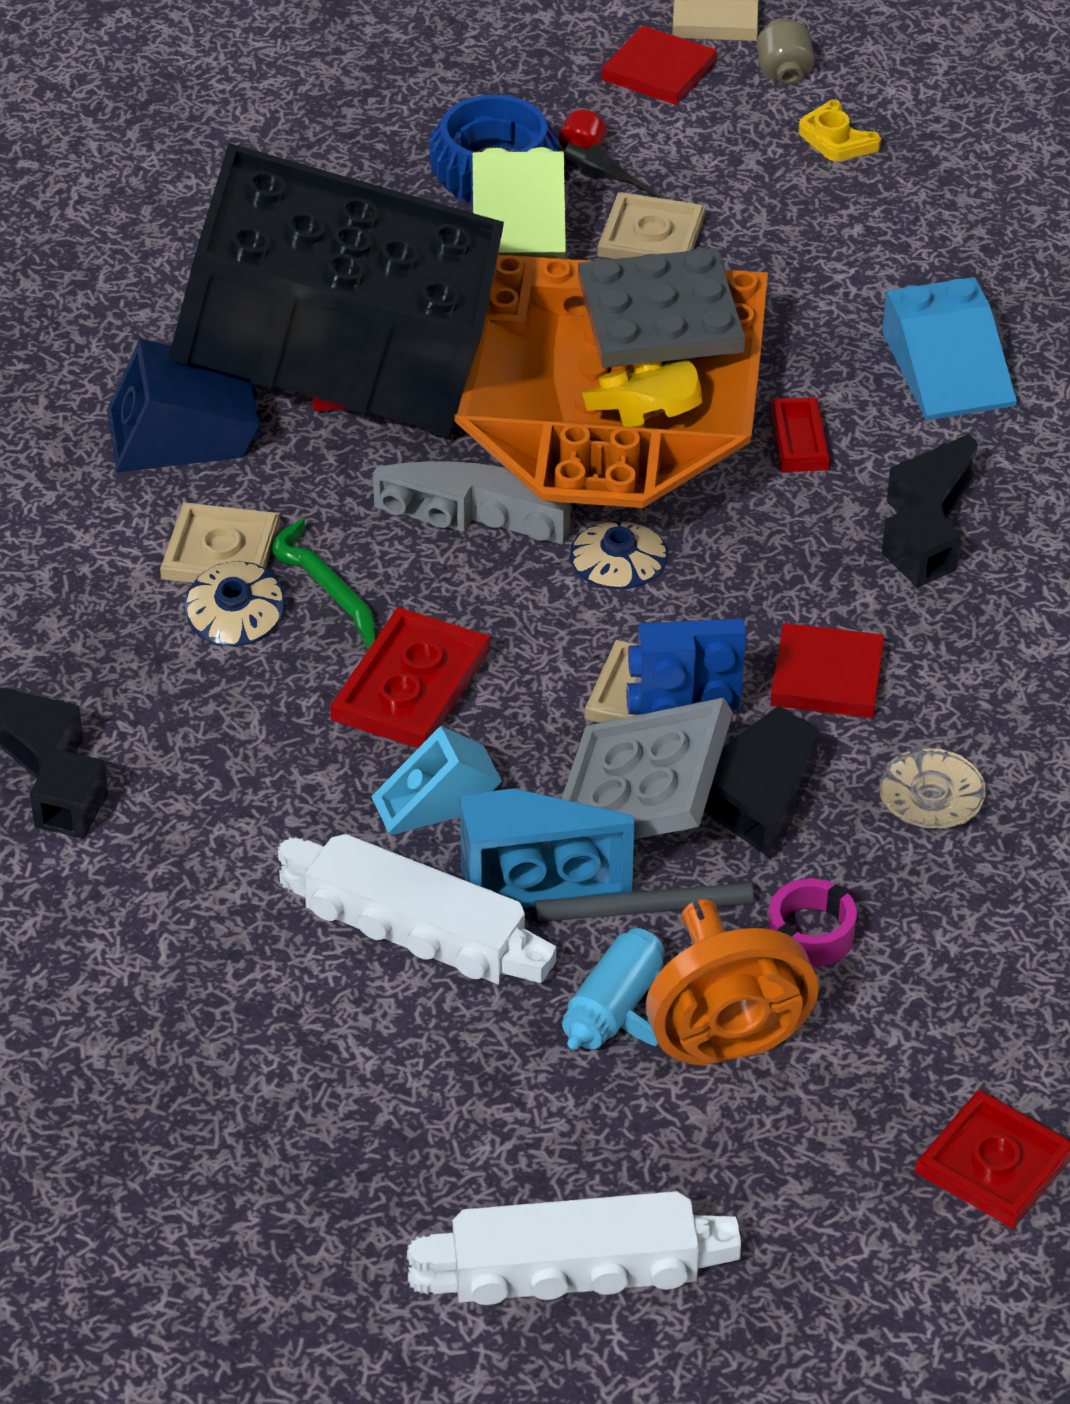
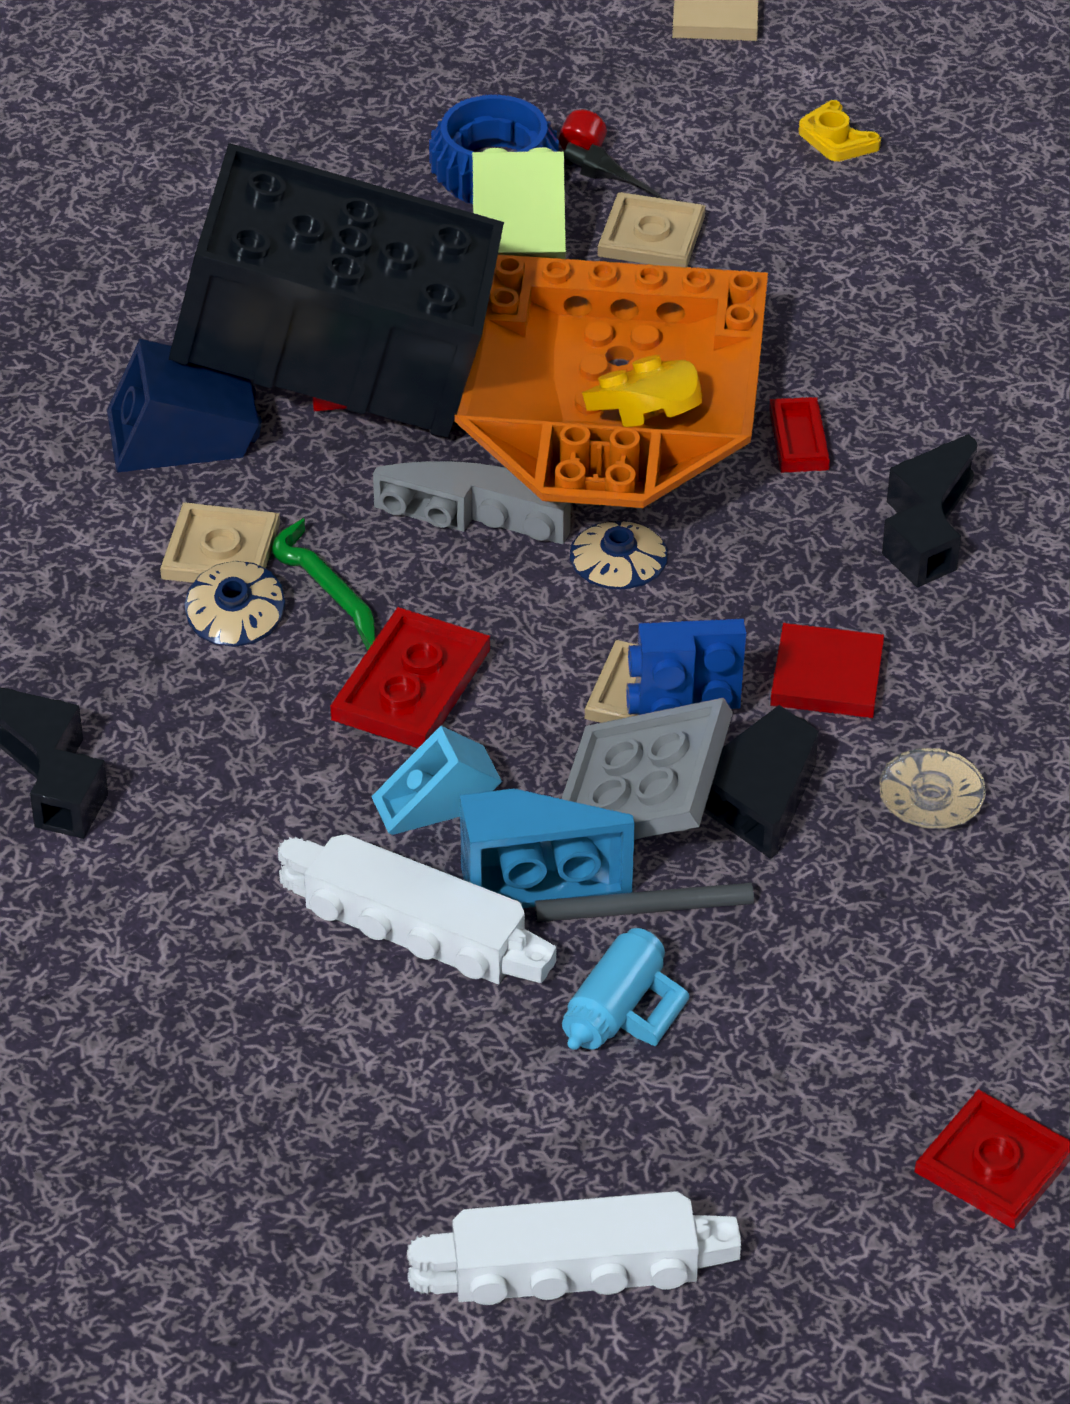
(659, 65): red tile -> none
(660, 307): dark grey plate -> none
(730, 991): orange piece -> none
(785, 49): dark tan head -> none
(819, 895): dark pink piece -> none
(948, 348): dark azure slope -> none

